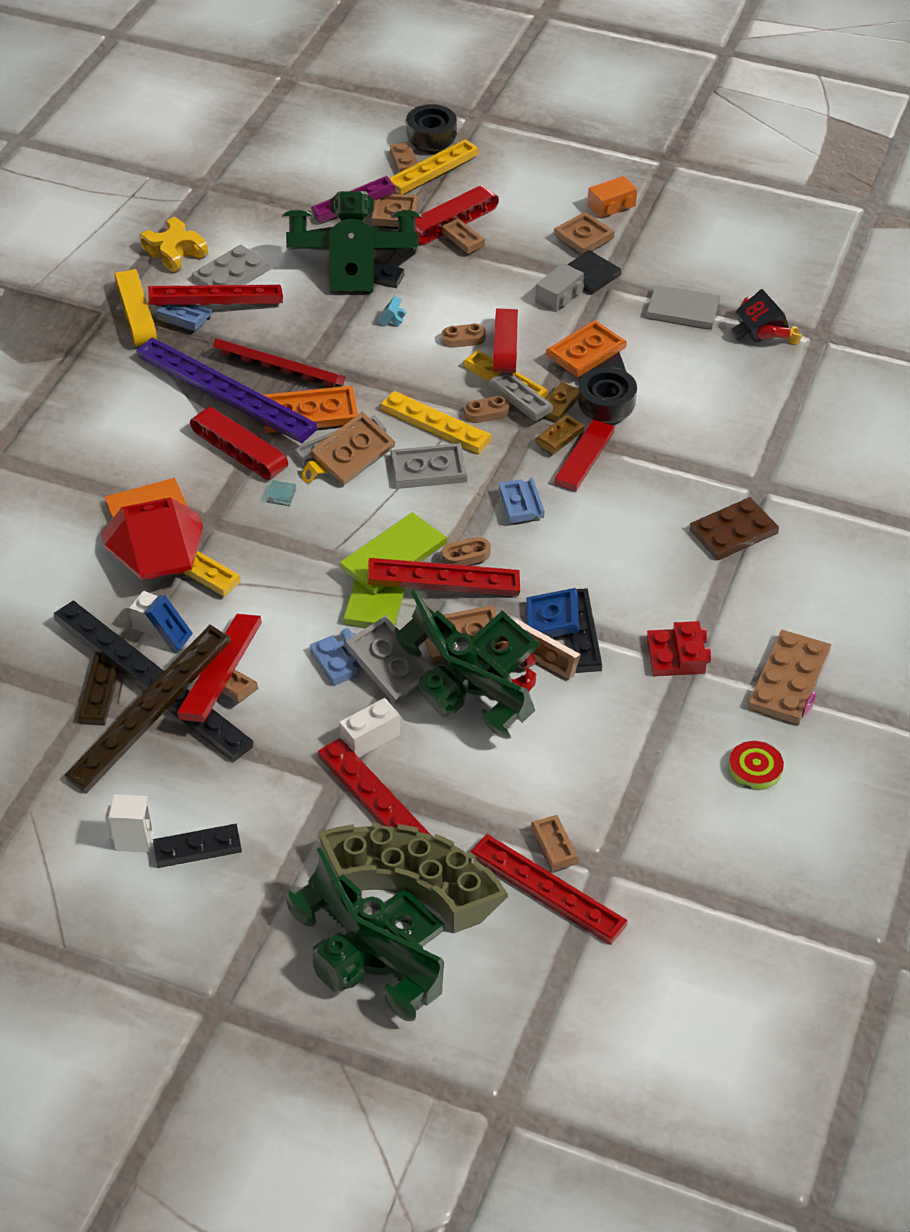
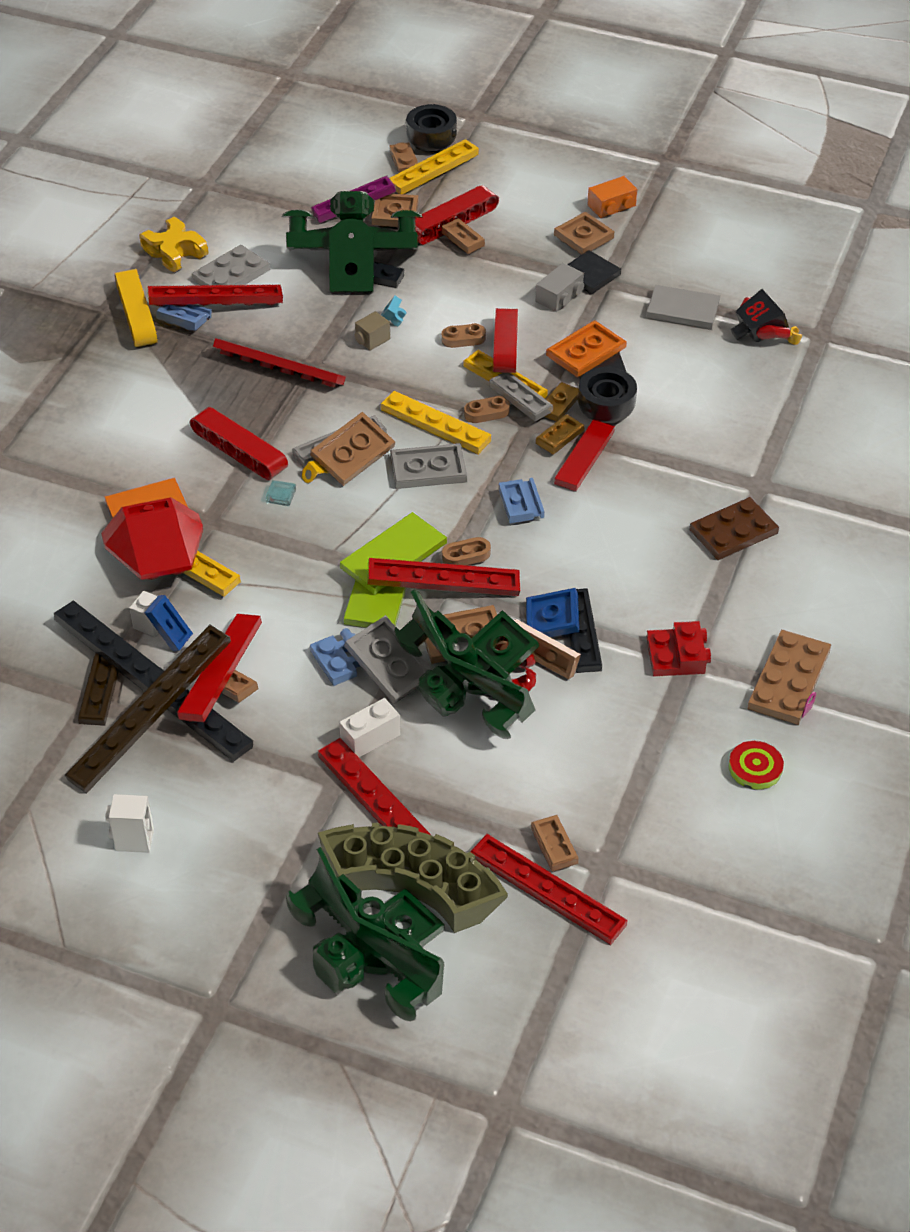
(197, 845): black plate -> none
(227, 390): dark purple plate -> none
(324, 406): orange plate -> none
(372, 330): none -> dark tan brick

